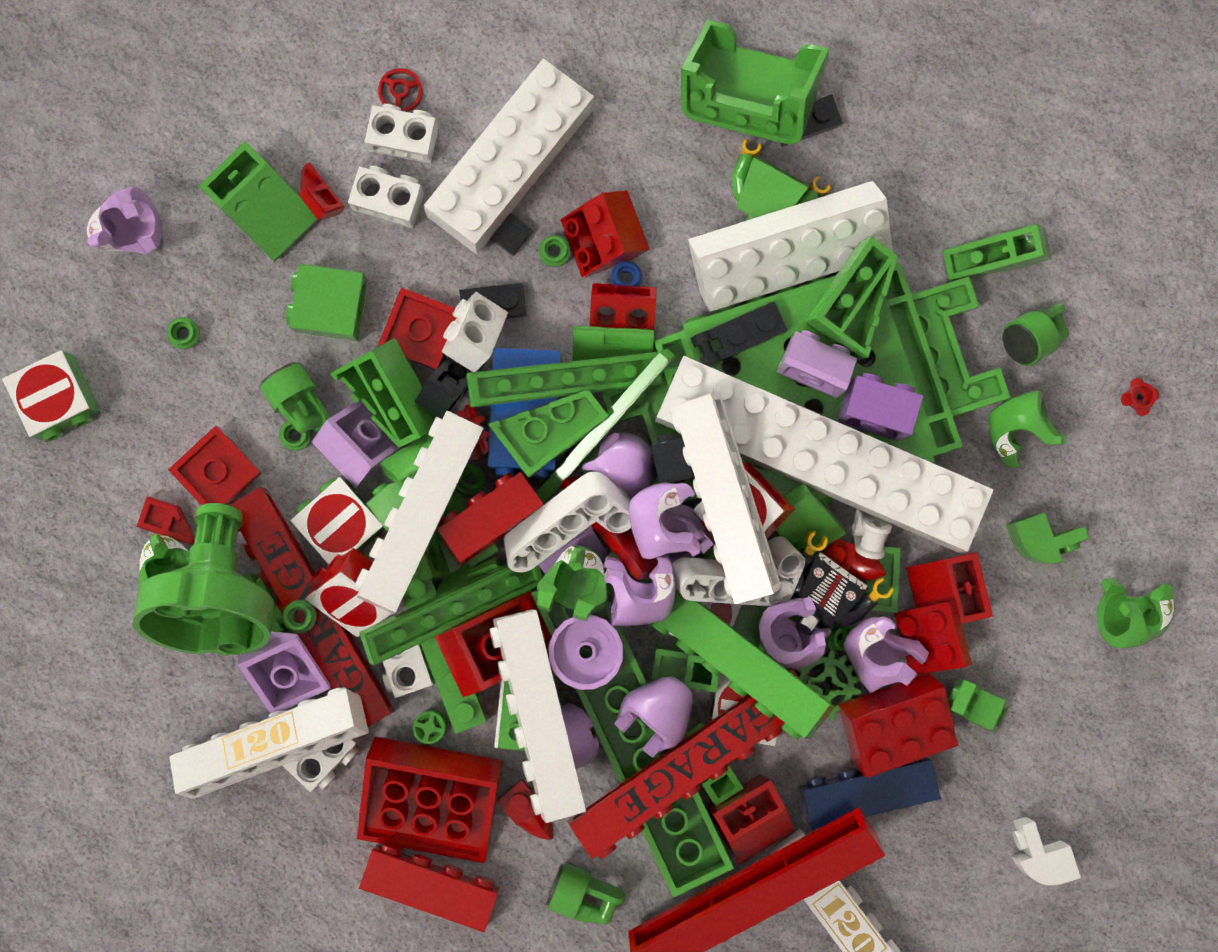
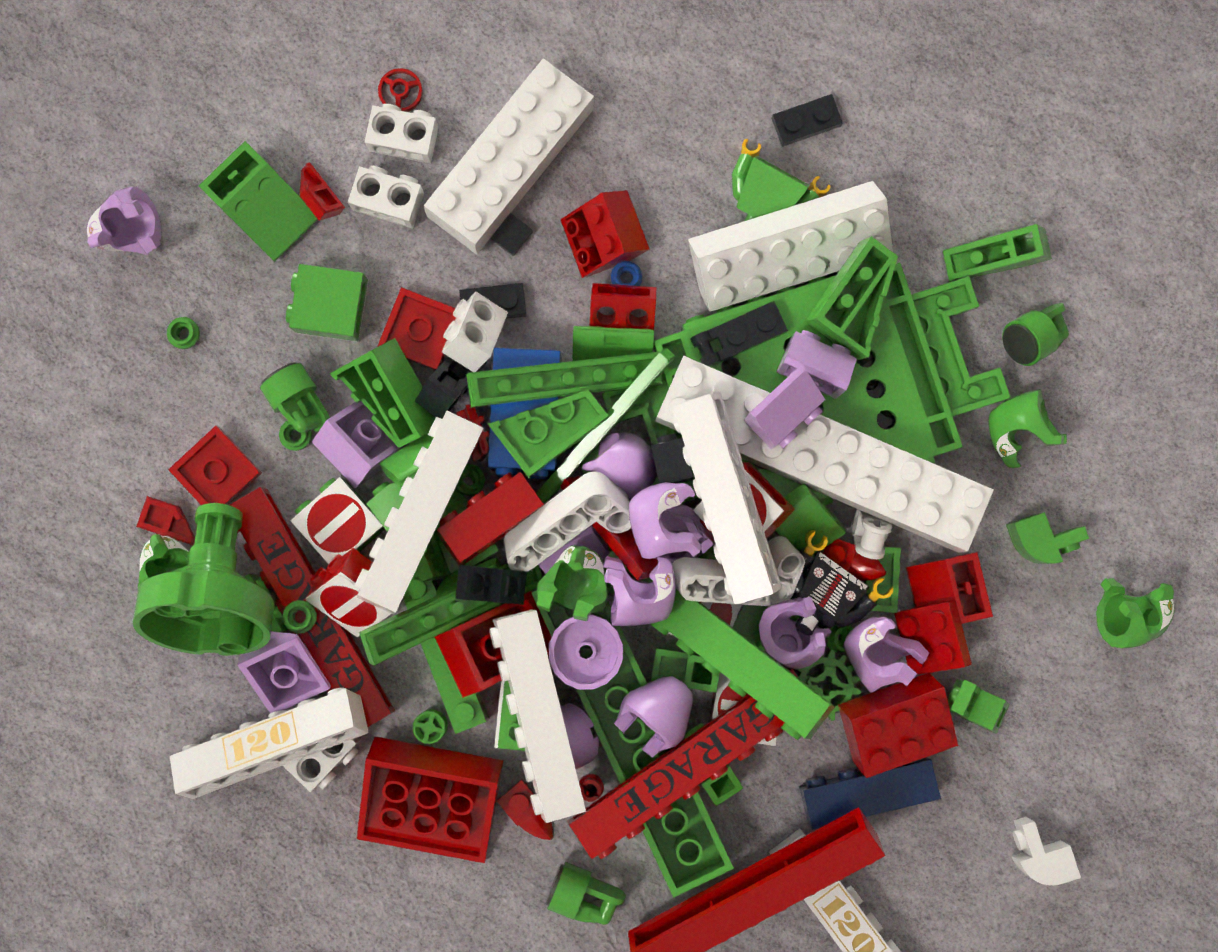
(51, 396): piece -> none
(414, 659): white brick -> none
(429, 887): red brick -> none
(491, 584): none -> black slope
(554, 241): bright green plate -> none
(591, 795): none -> red pin
(750, 88): bright green windscreen -> none
(751, 819): red slope -> none
(786, 408): none -> lavender slope
(880, 407): medium lavender brick -> none
(1148, 393): red plate -> none

